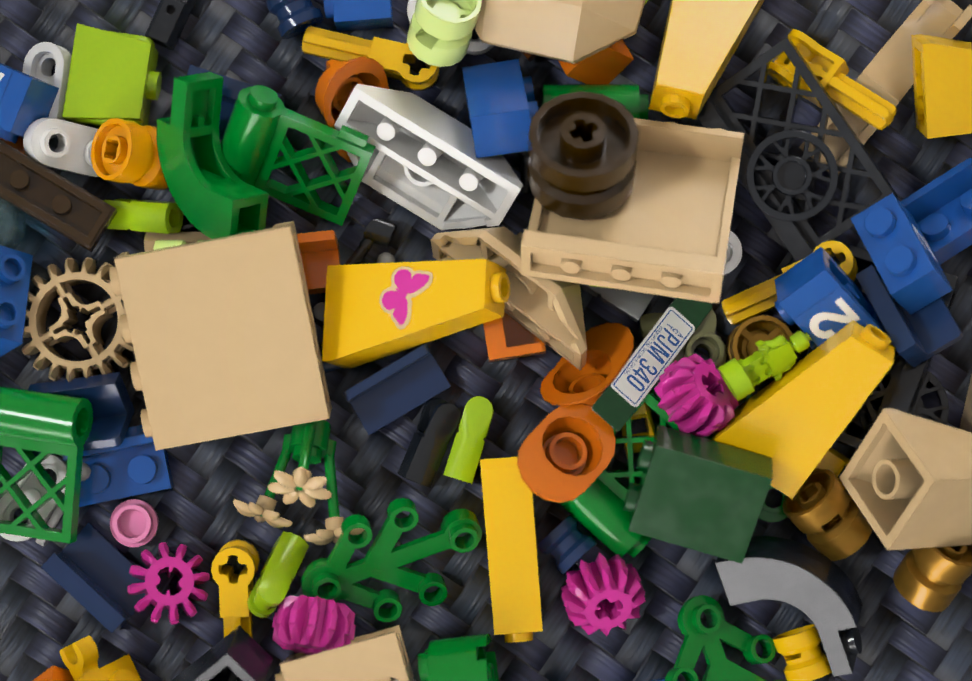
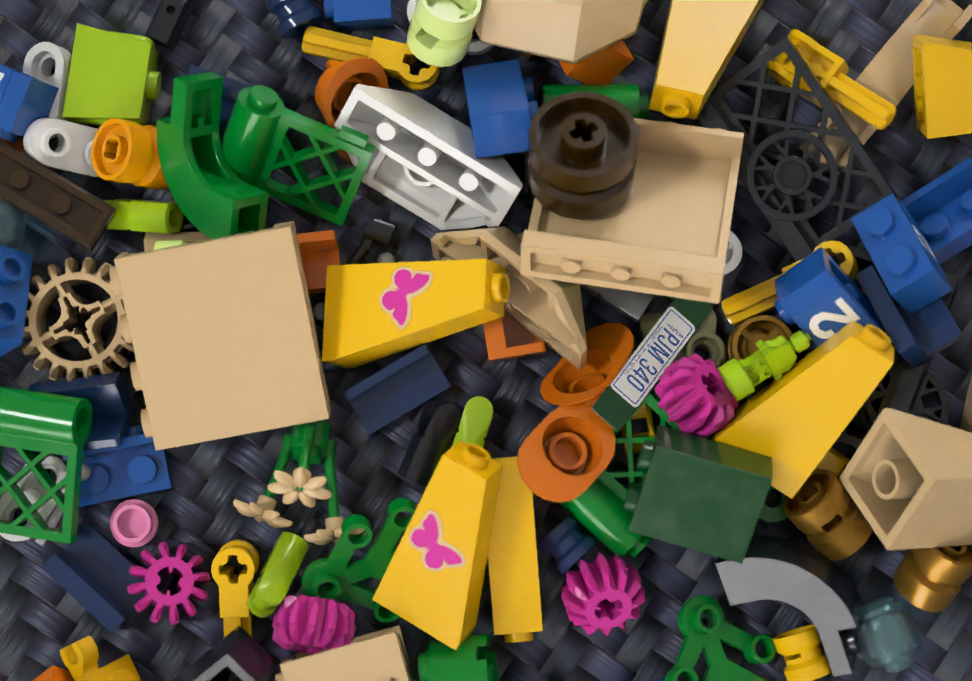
(444, 551): none -> yellow slope
(888, 634): none -> clear light blue head

